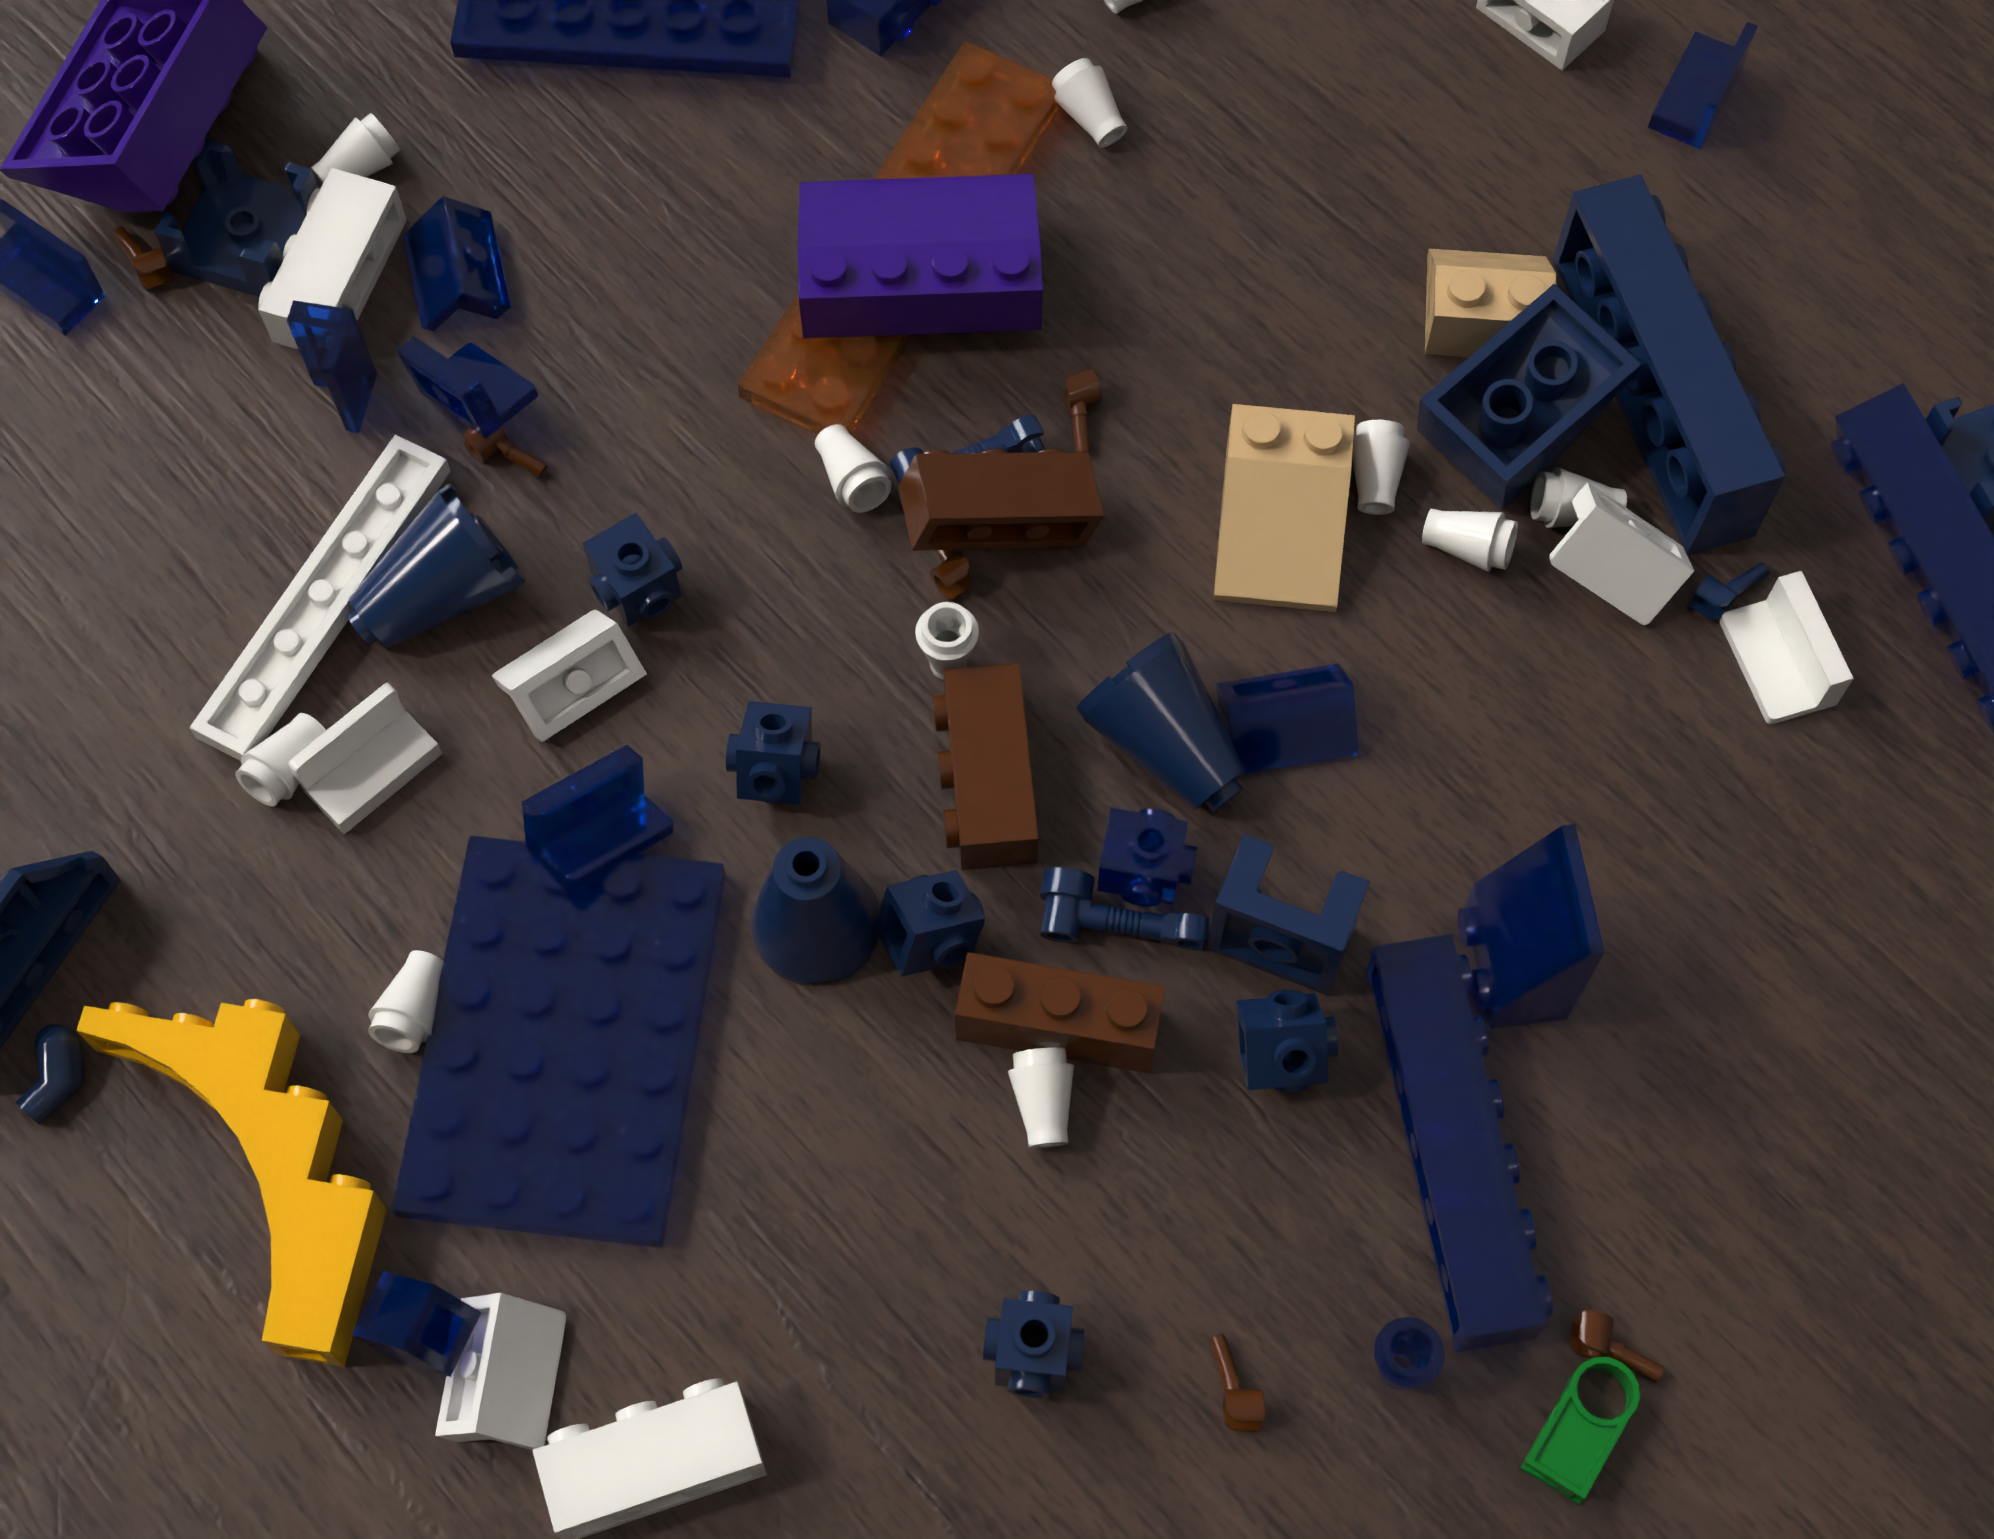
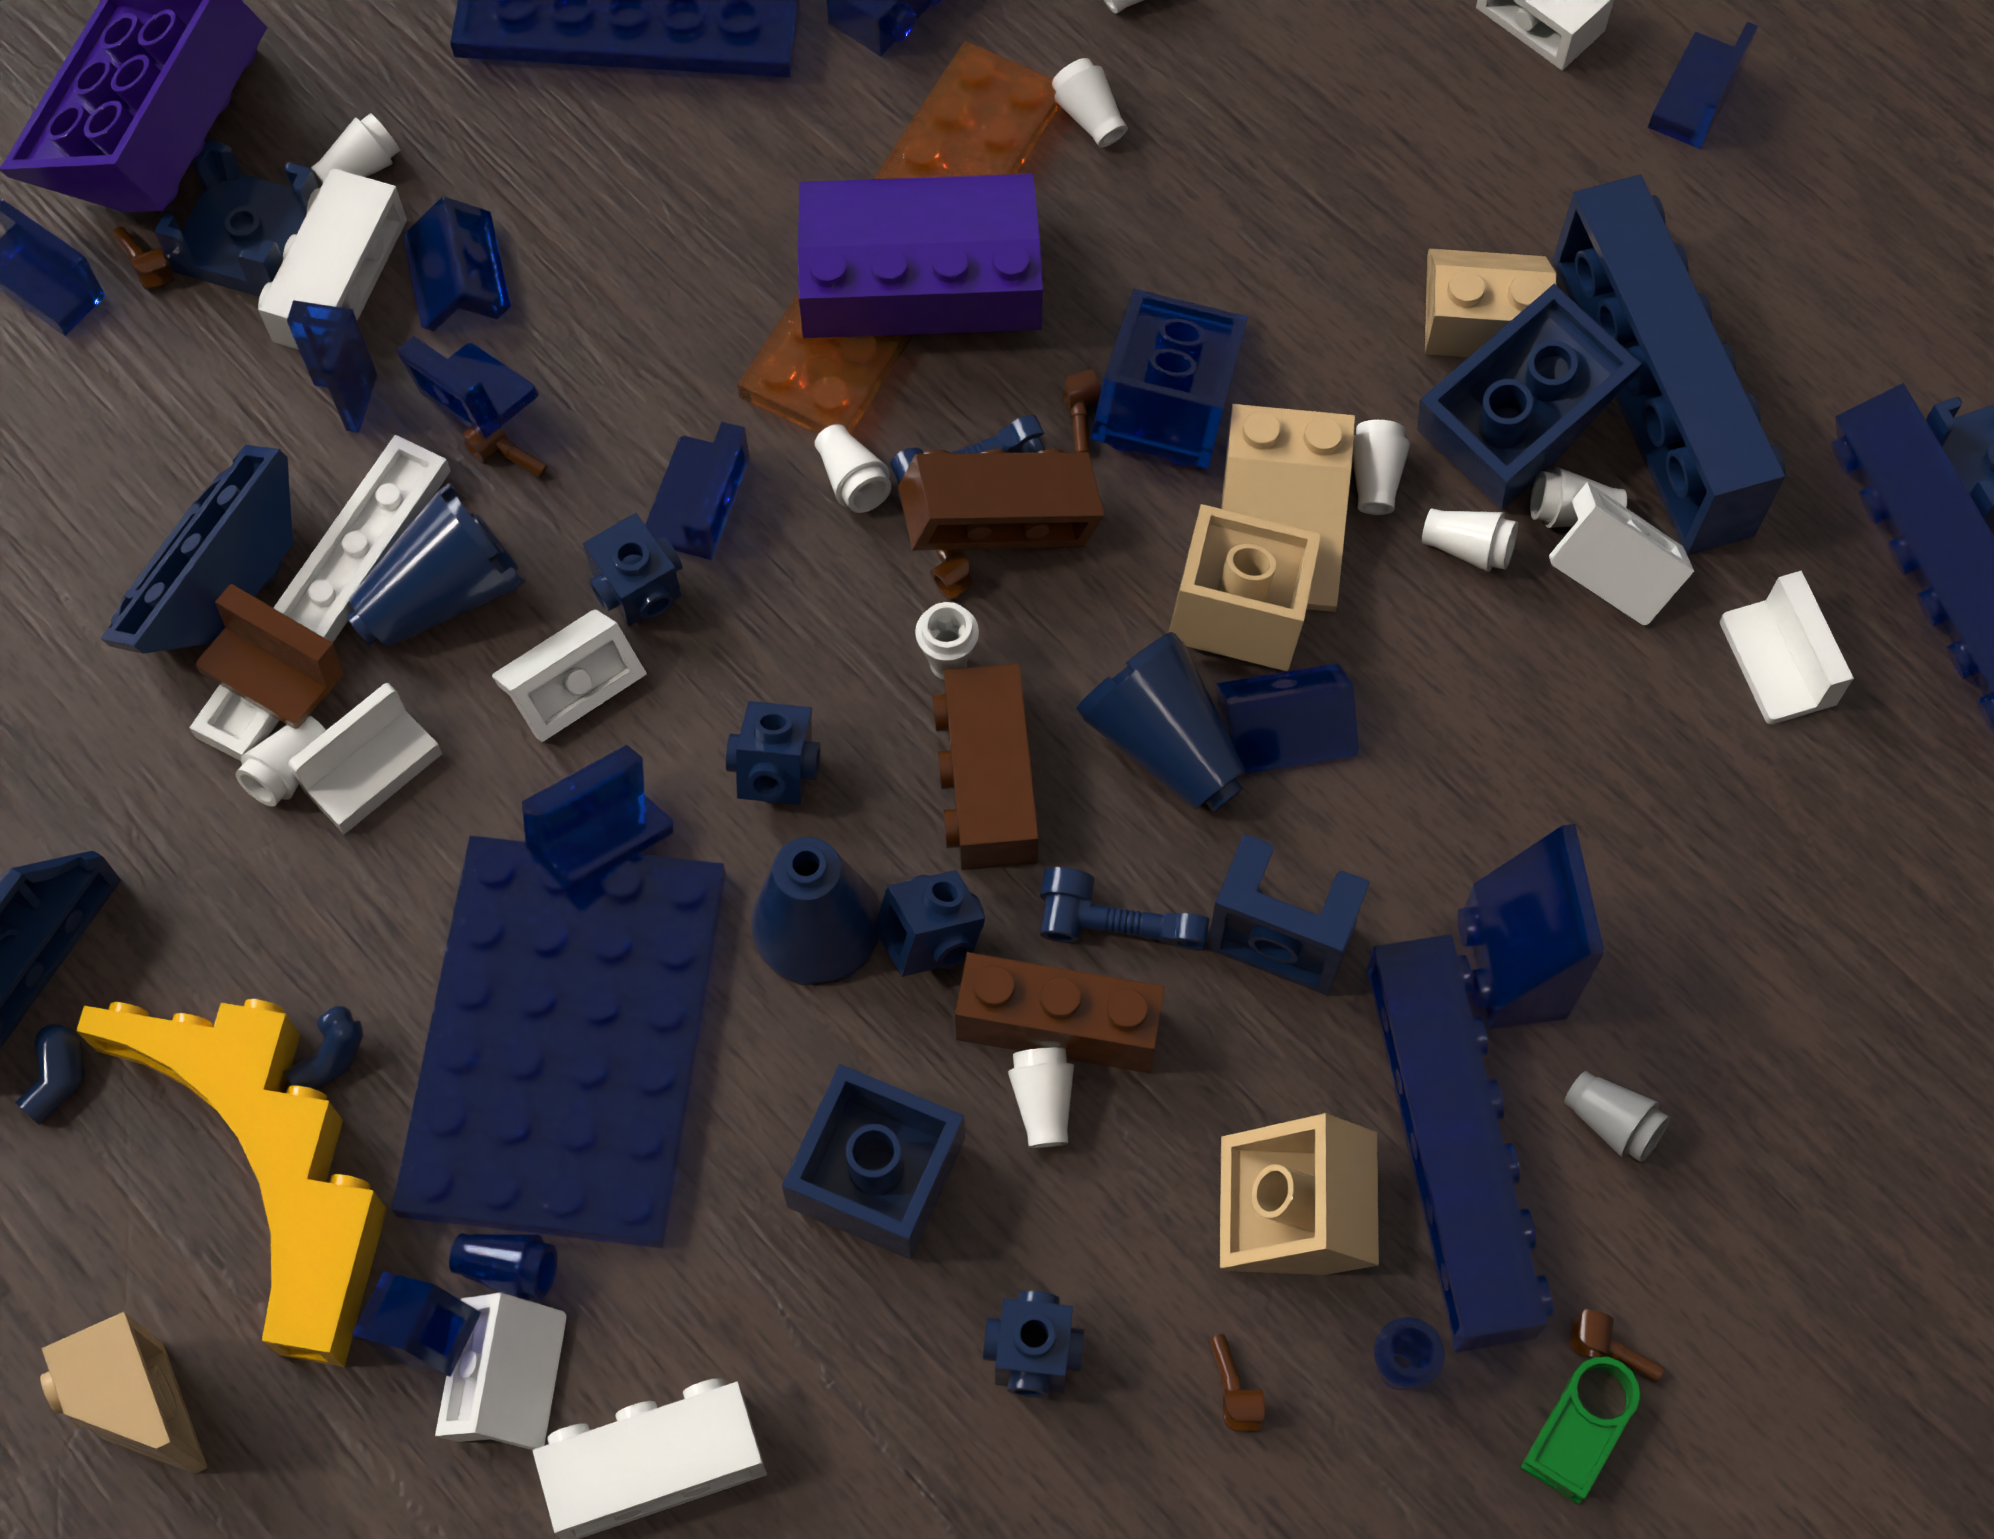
(123, 1390): none -> tan slope
(225, 538): none -> dark blue wedge
(270, 658): none -> reddish brown panel
(335, 1054): none -> dark blue arm
(408, 1005): white cone -> none
(506, 1263): none -> clear blue cone
(700, 491): none -> clear blue panel
(874, 1161): none -> dark blue brick
(1145, 856): clear blue brick -> none
(1169, 379): none -> clear blue slope
(1245, 587): none -> tan slope
(1285, 1041): dark blue brick -> none
(1300, 1198): none -> tan slope
(1618, 1115): none -> light grey cone
(1715, 598): dark blue hand -> none

